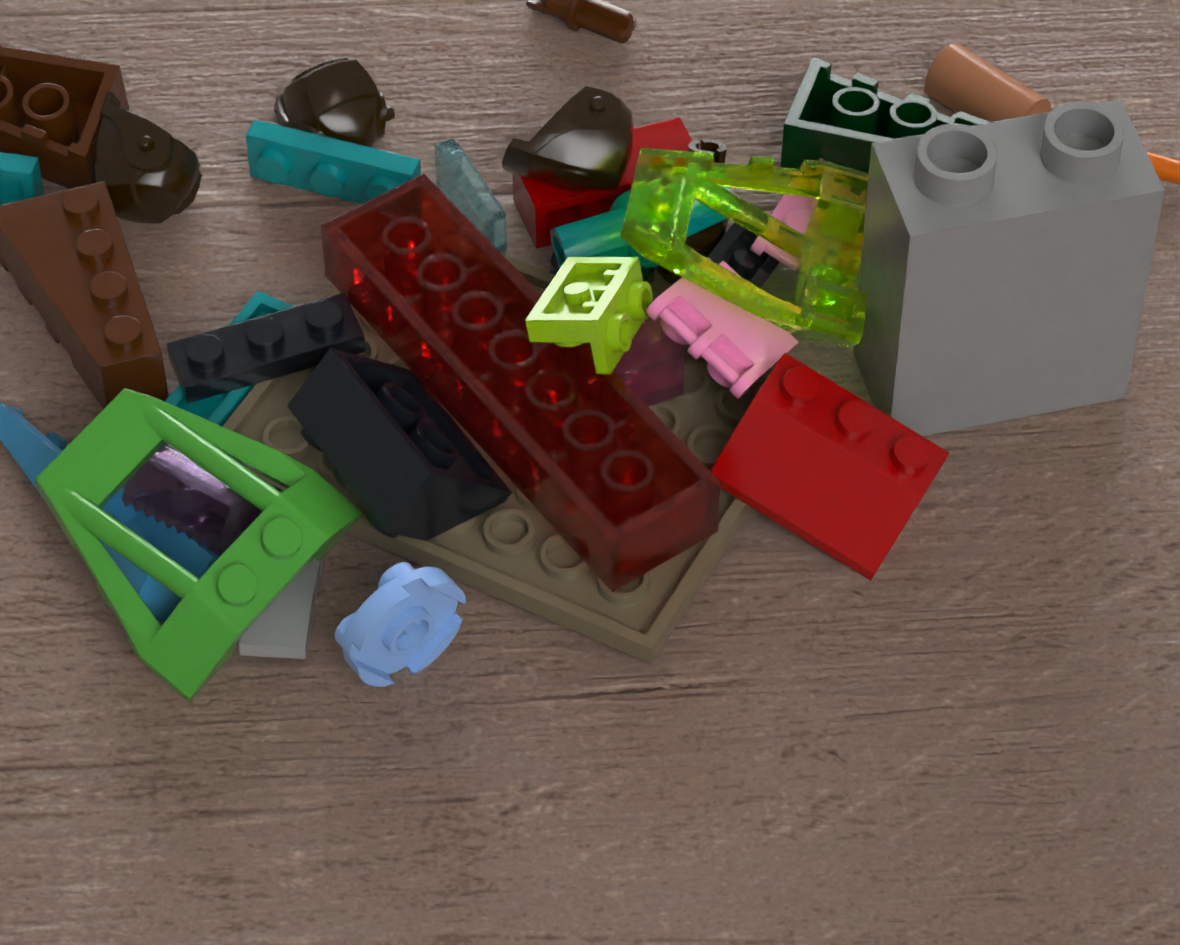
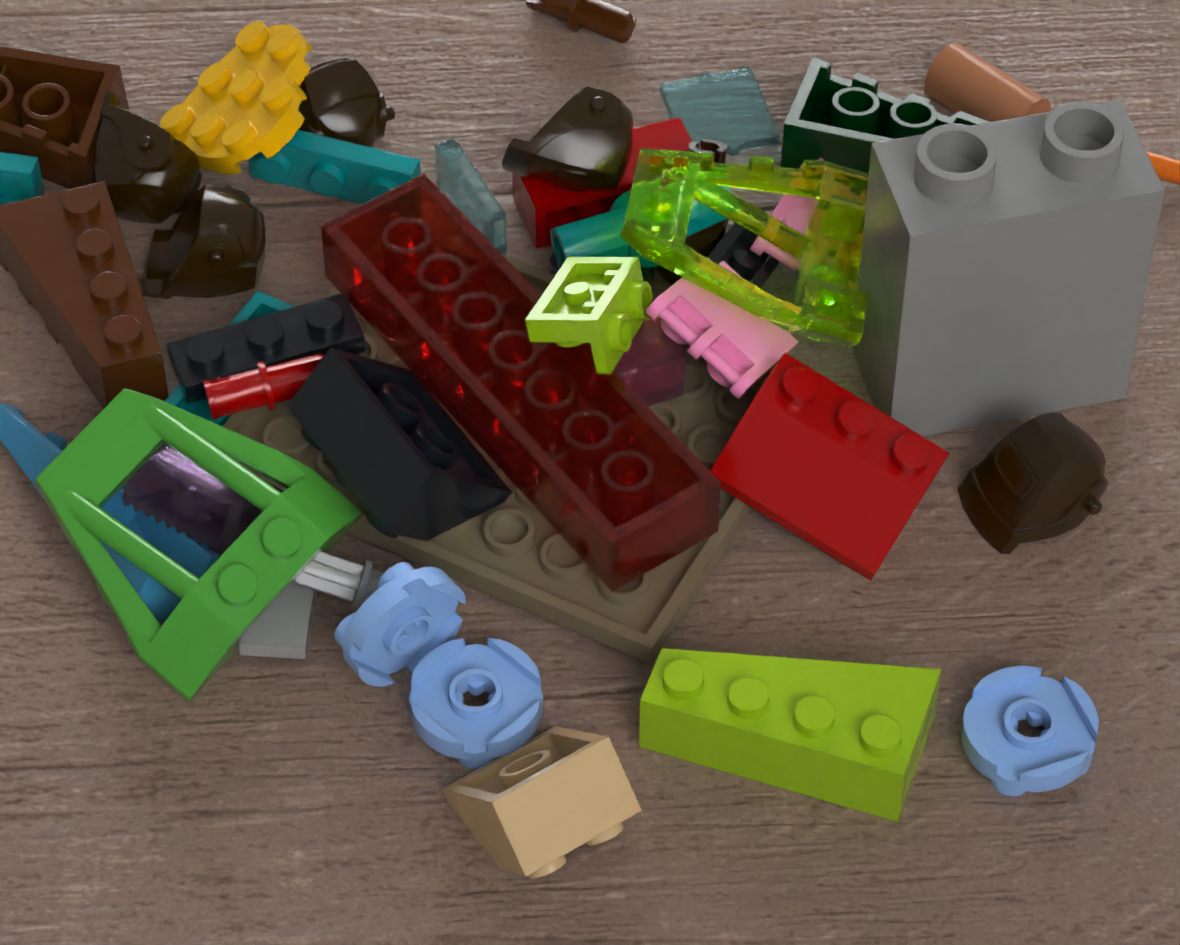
(210, 249): none -> dark brown helmet
(245, 99): none -> yellow plate
(258, 386): none -> red axle
(340, 578): none -> light grey axle
(483, 731): none -> light blue plate
(545, 800): none -> tan slope
(722, 109): none -> clear light blue piece
(794, 722): none -> lime wedge
(1024, 762): none -> light blue plate
(1035, 483): none -> dark brown helmet

